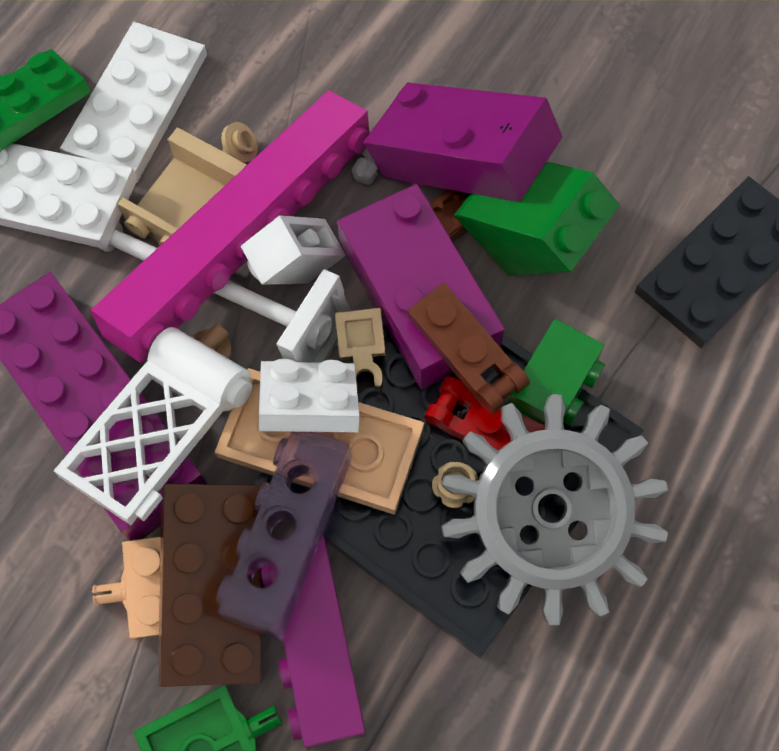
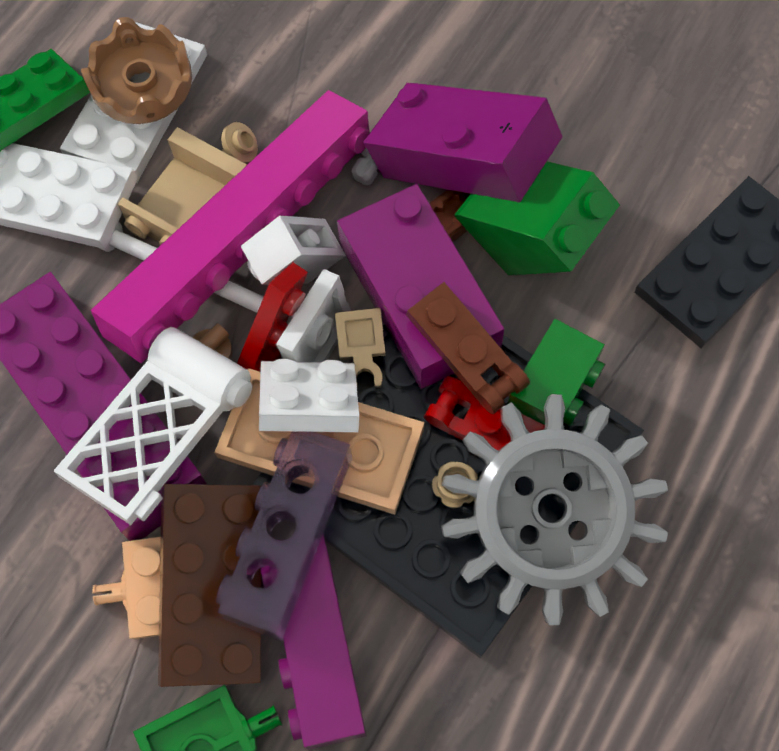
(131, 52): none -> medium nougat plate
(279, 302): none -> red plate

